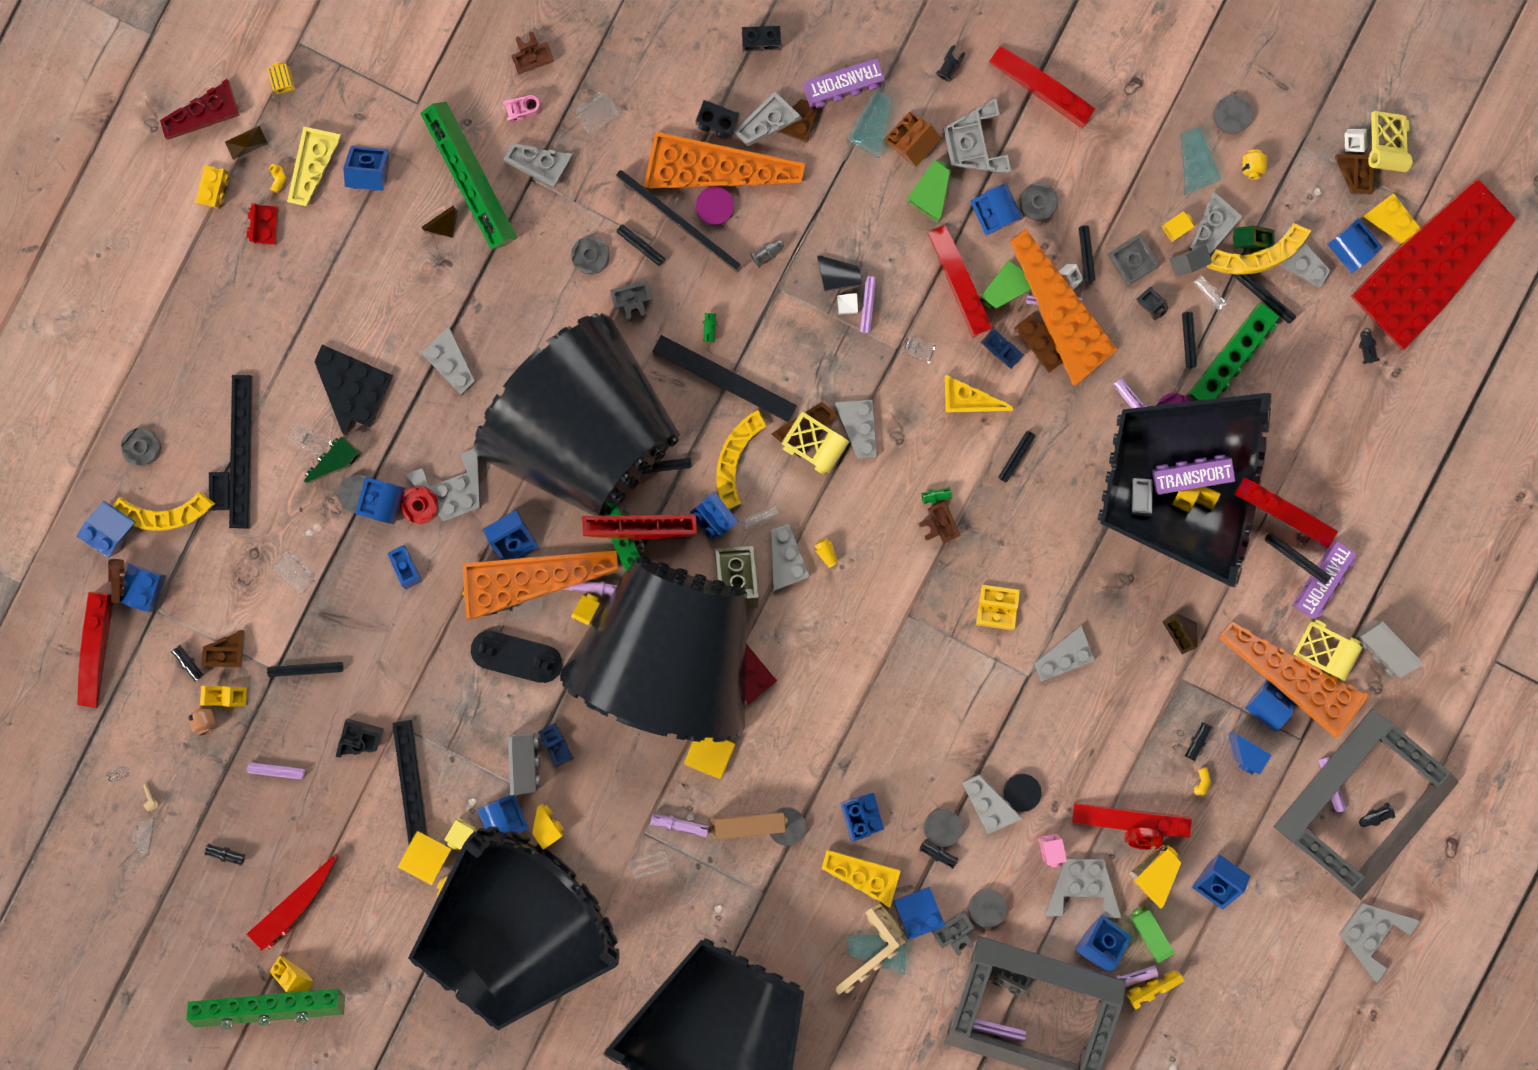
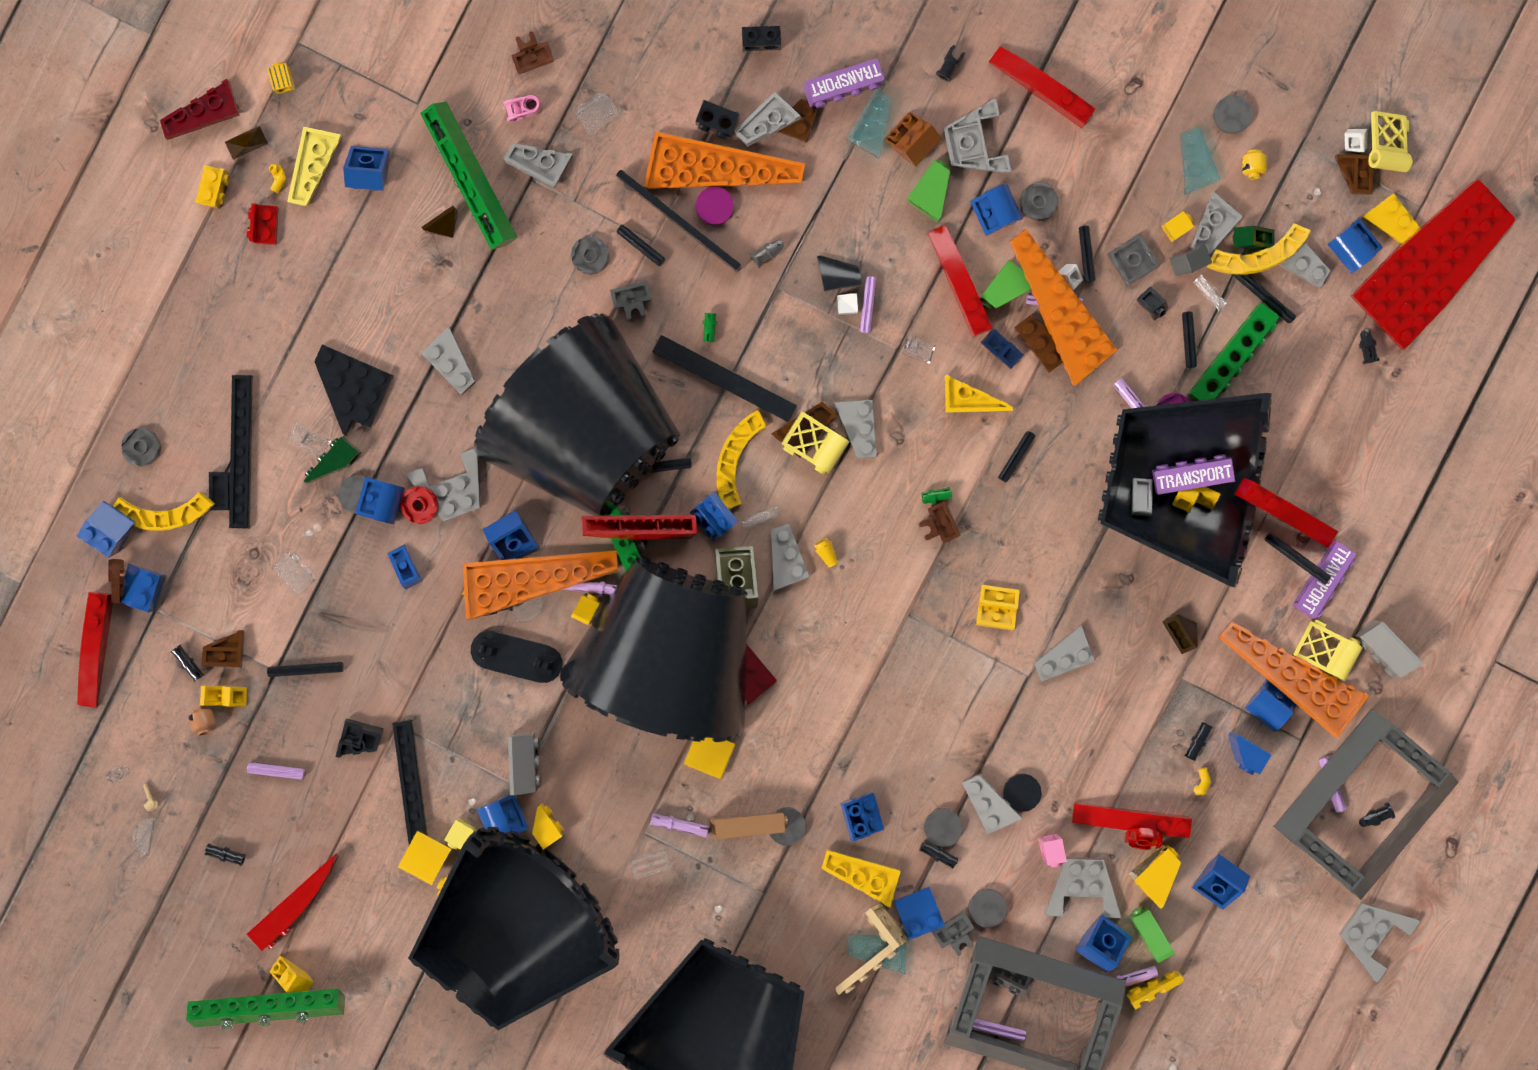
(556, 745): dark blue slope -> none

